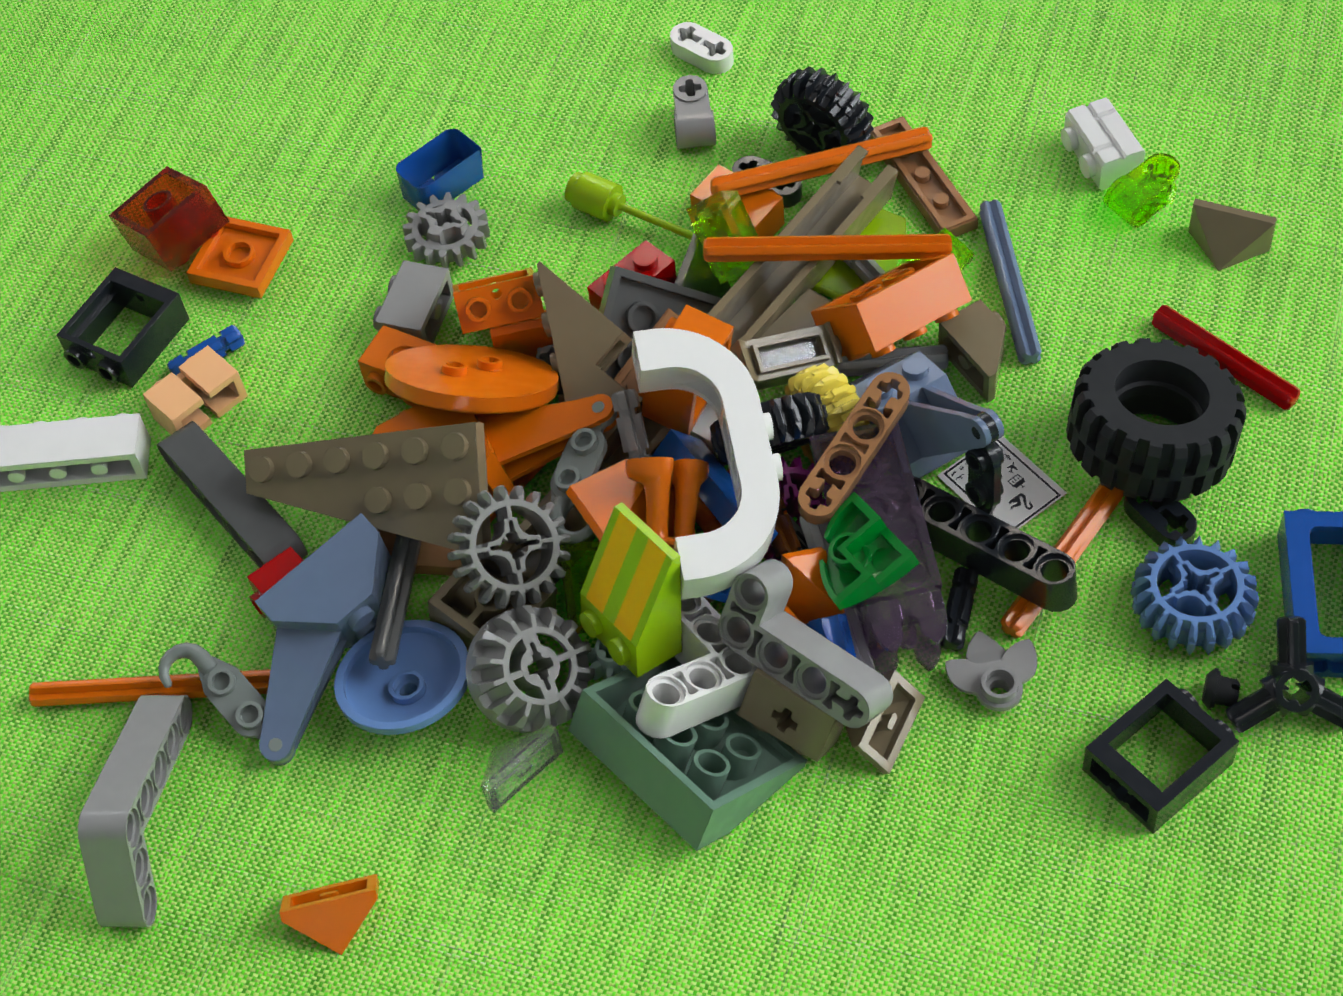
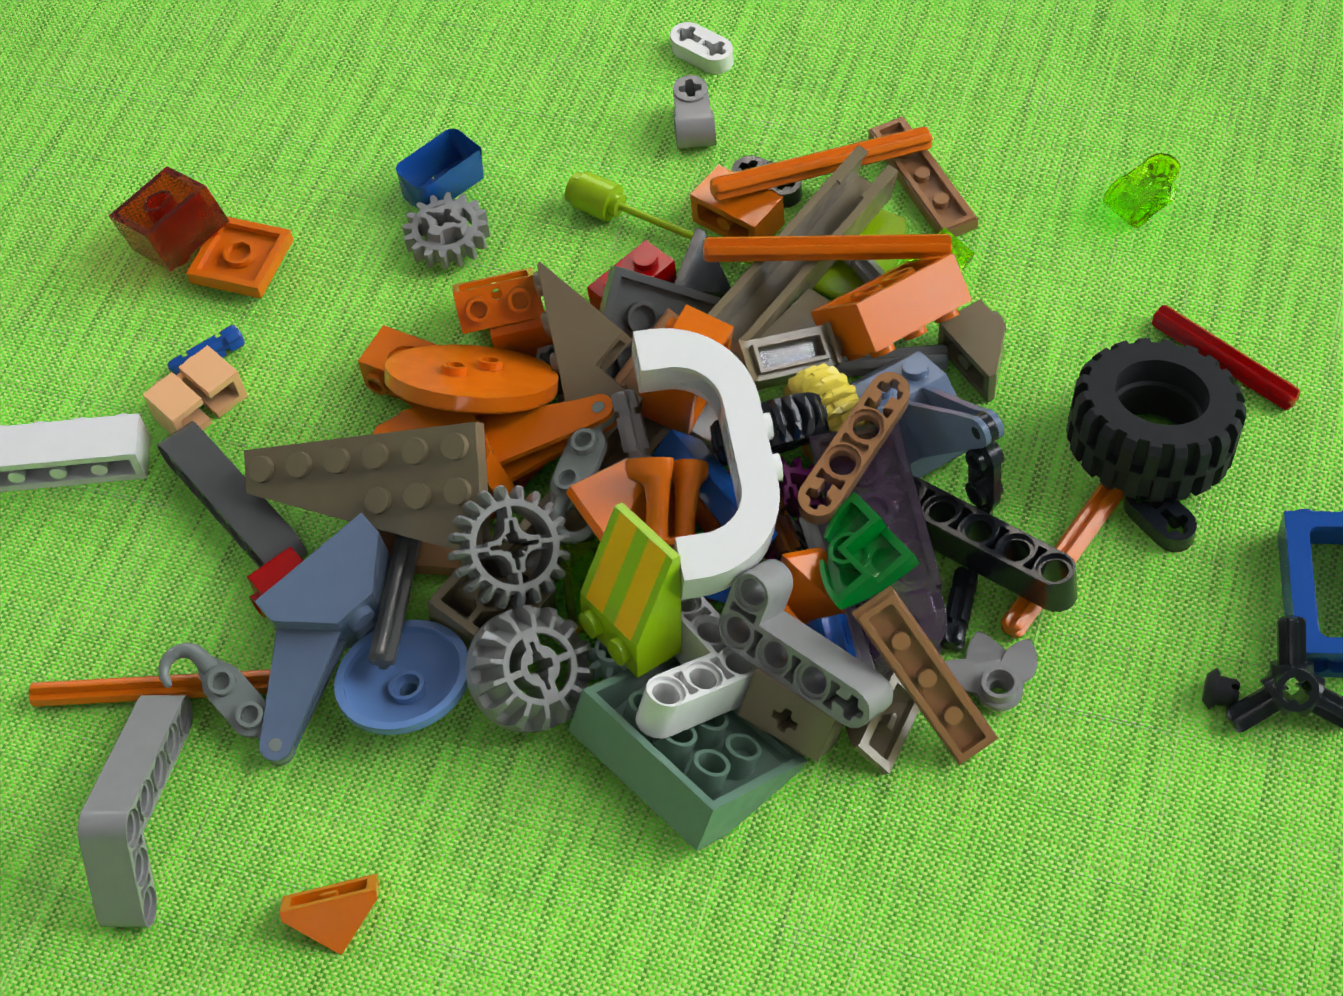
(99, 311): black window -> none
(416, 300): light grey brick -> none
(517, 763): clear slope -> none
(722, 217): clear neon green brick -> none
(820, 111): black gear -> none
(924, 675): none -> medium nougat tile
(1010, 282): sand blue axle -> none
(1025, 486): white sticker -> none
(1101, 142): white brick -> none
(1130, 786): black window -> none
(1190, 609): medium blue gear -> none
(1230, 233): dark tan slope -> none

